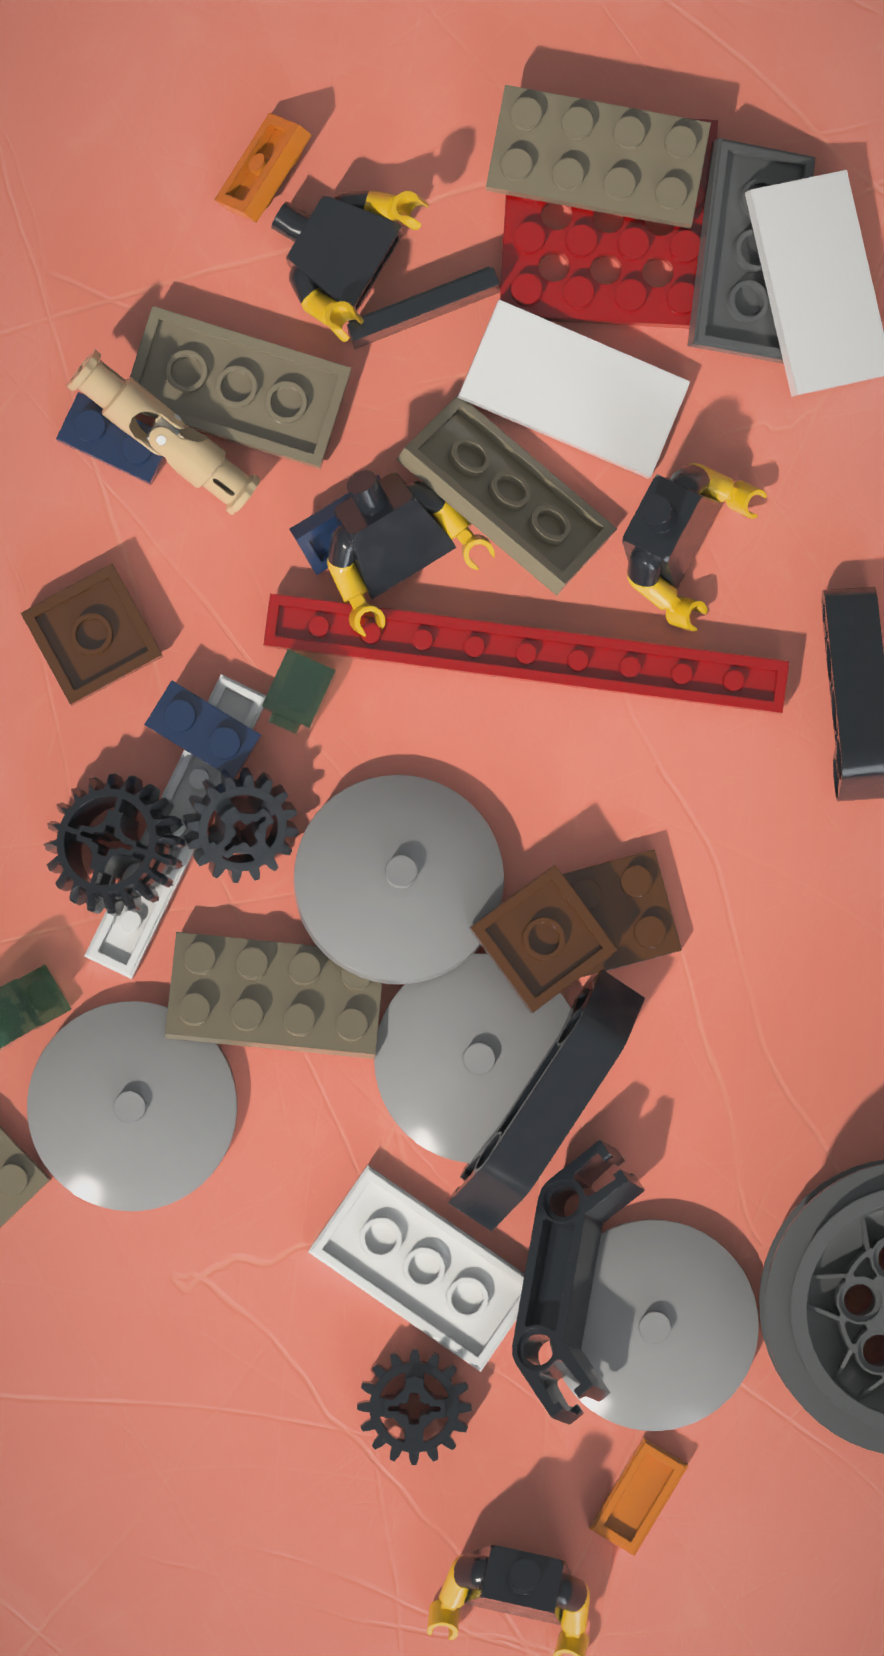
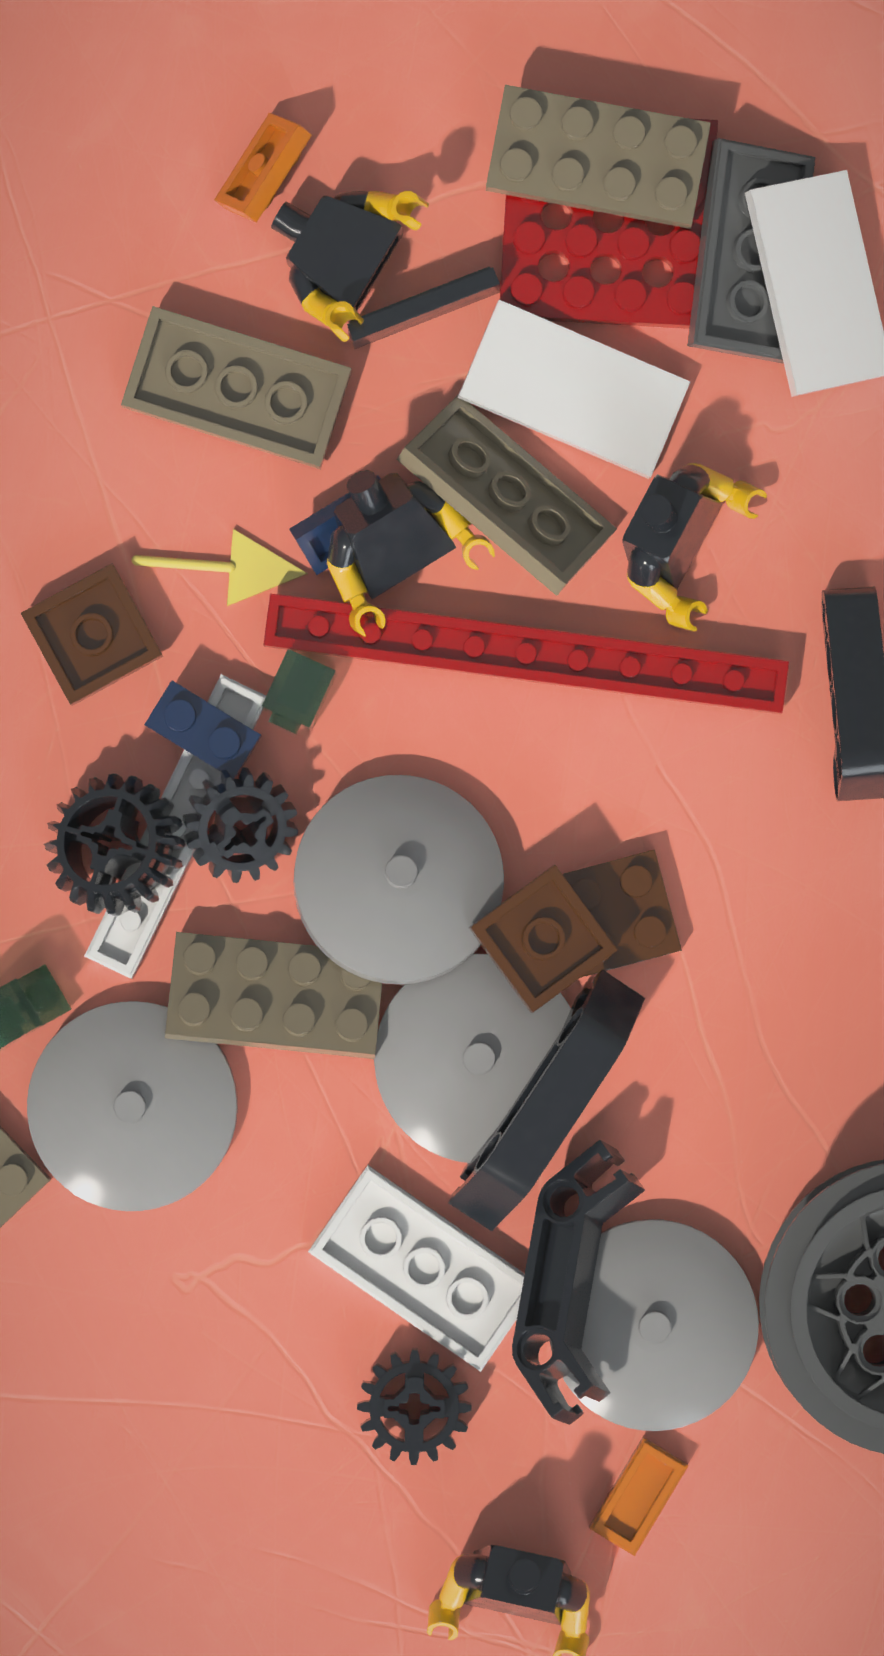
(102, 440): dark blue plate -> none
(186, 450): tan piece -> none
(250, 568): none -> light yellow piece

